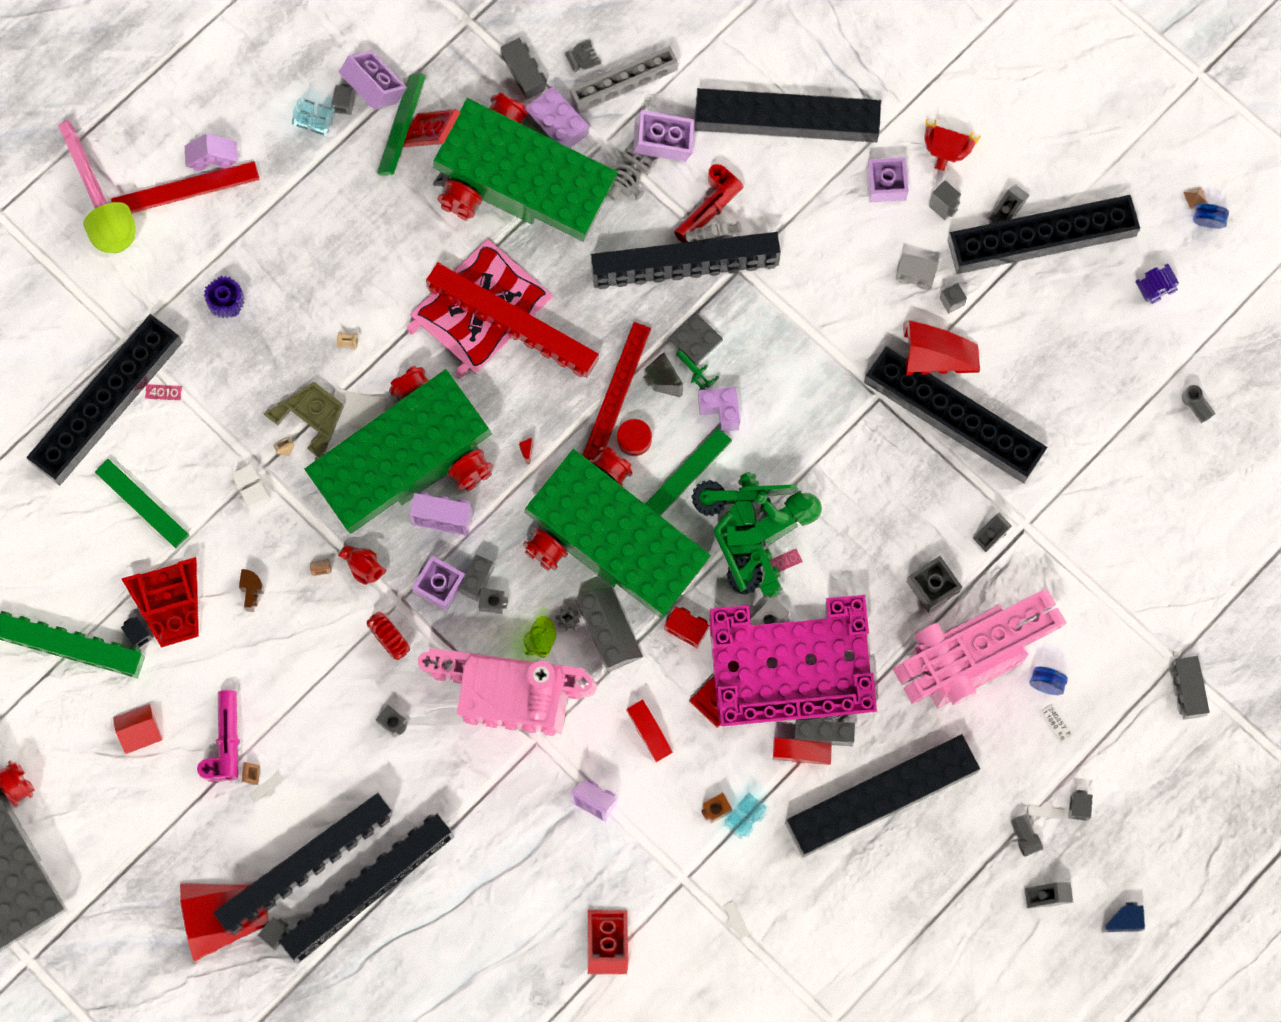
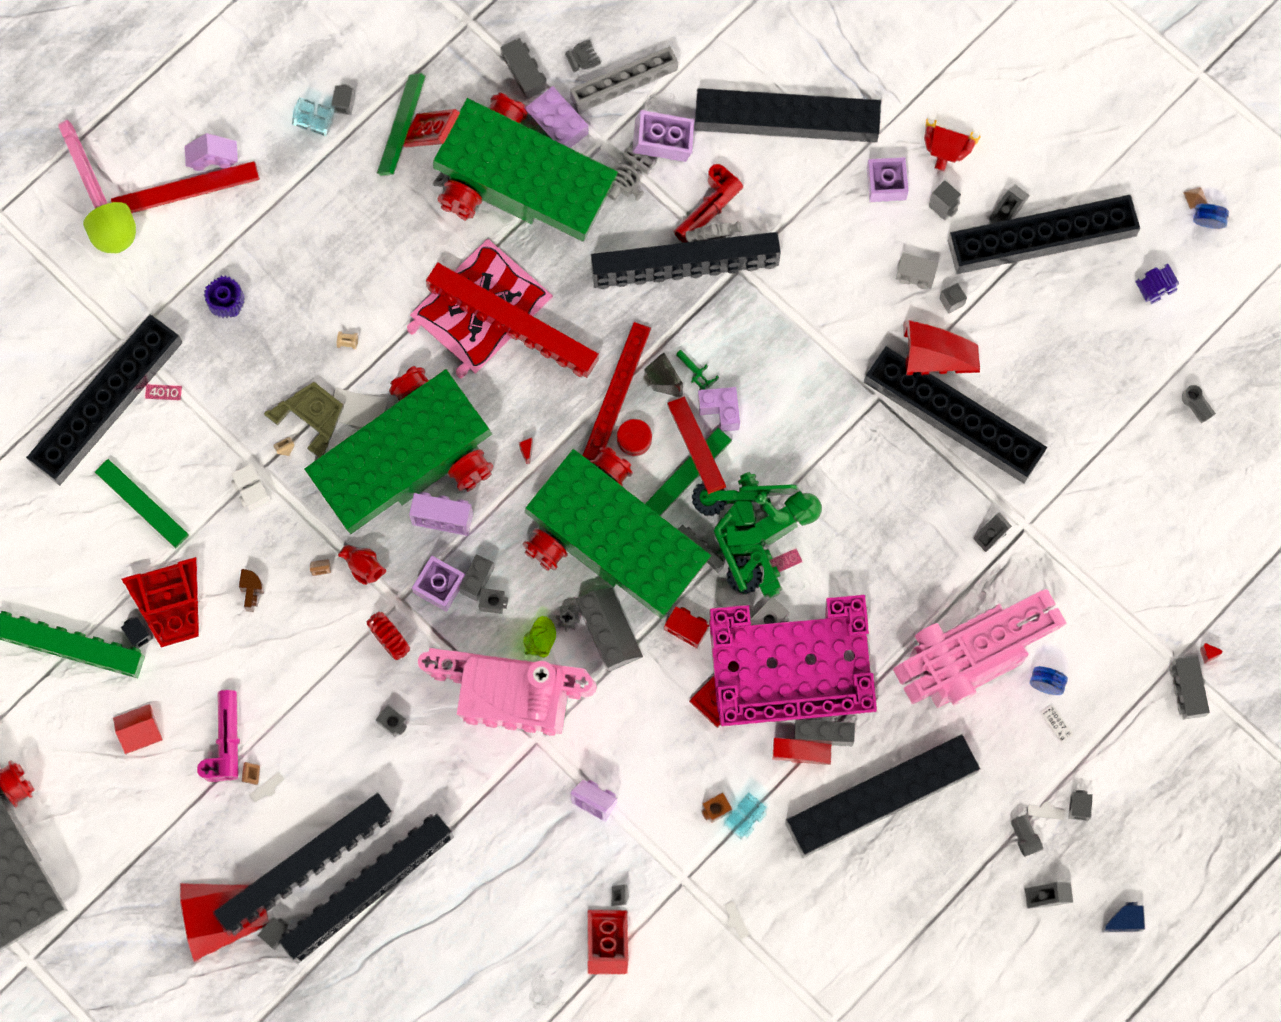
(372, 79): lavender brick -> none
(619, 895): none -> dark grey slope
(649, 730): red slope -> none
(696, 339): dark grey plate -> none
(696, 445): none -> red tile
(715, 560): none -> dark grey plate
(934, 584): dark grey brick -> none
(1209, 652): none -> red slope

